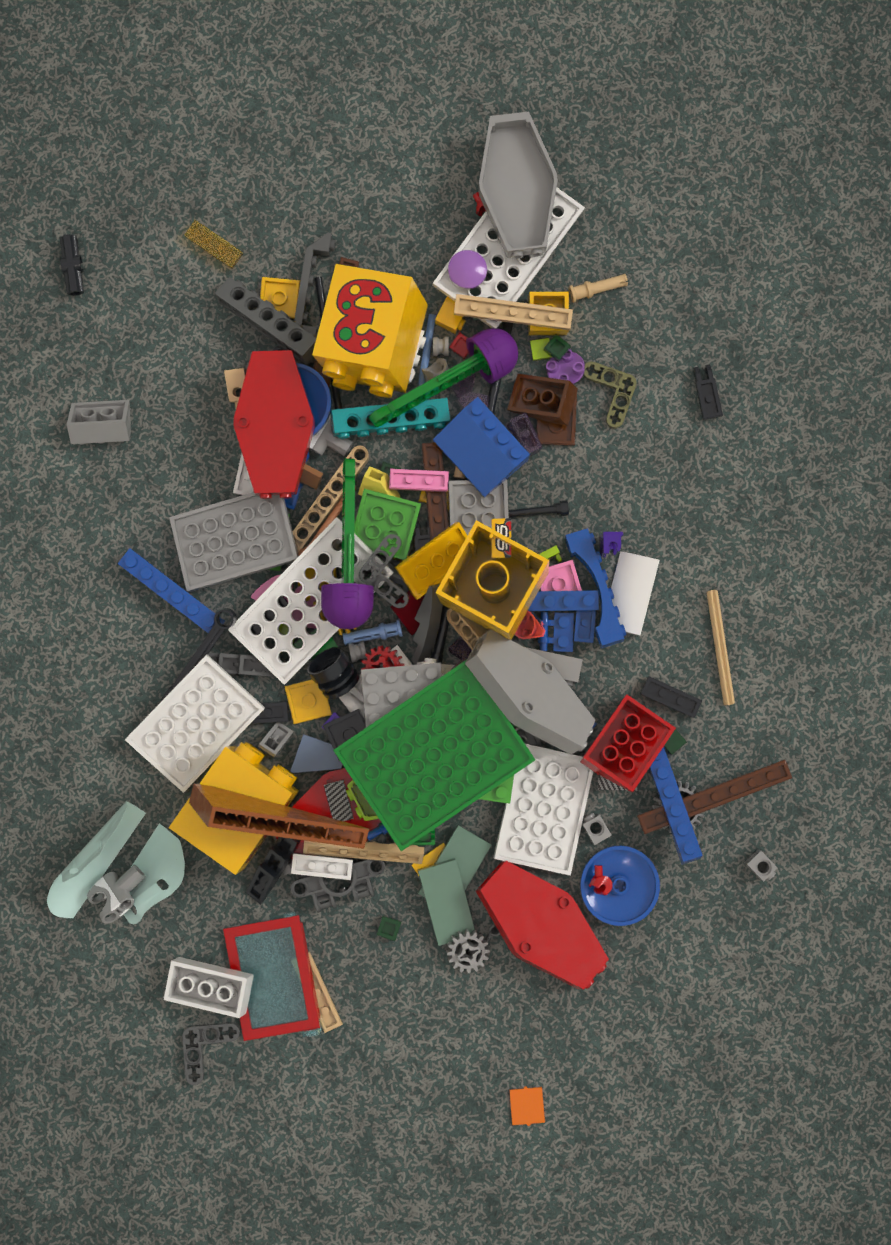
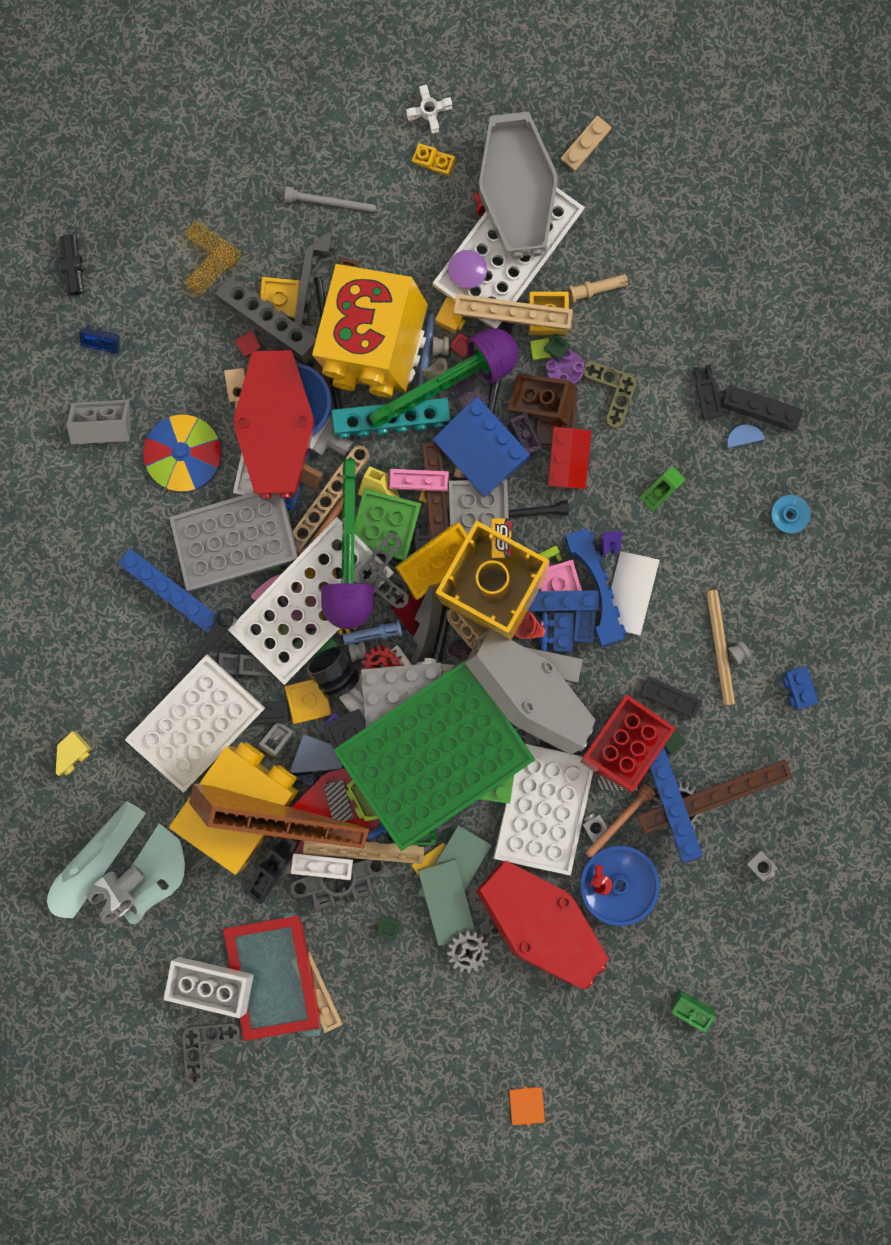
(69, 752): none -> light yellow slope
(99, 340): none -> clear blue plate
(182, 453): none -> dish
(210, 268): none -> clear yellow plate
(248, 344): none -> red tile
(293, 195): none -> light grey piece
(305, 778): none -> dark blue arm
(427, 101): none -> white pin
(432, 159): none -> yellow slope
(569, 457): none -> red slope
(586, 143): none -> tan plate
(645, 794): none -> nougat piece
(662, 488): none -> bright green slope
(693, 1011): none -> green hinge
(739, 652): none -> light grey wheel
(744, 435): none -> medium blue tile
(761, 408): none -> black brick
(797, 507): none -> dark azure dish
(800, 688): none -> blue bracket

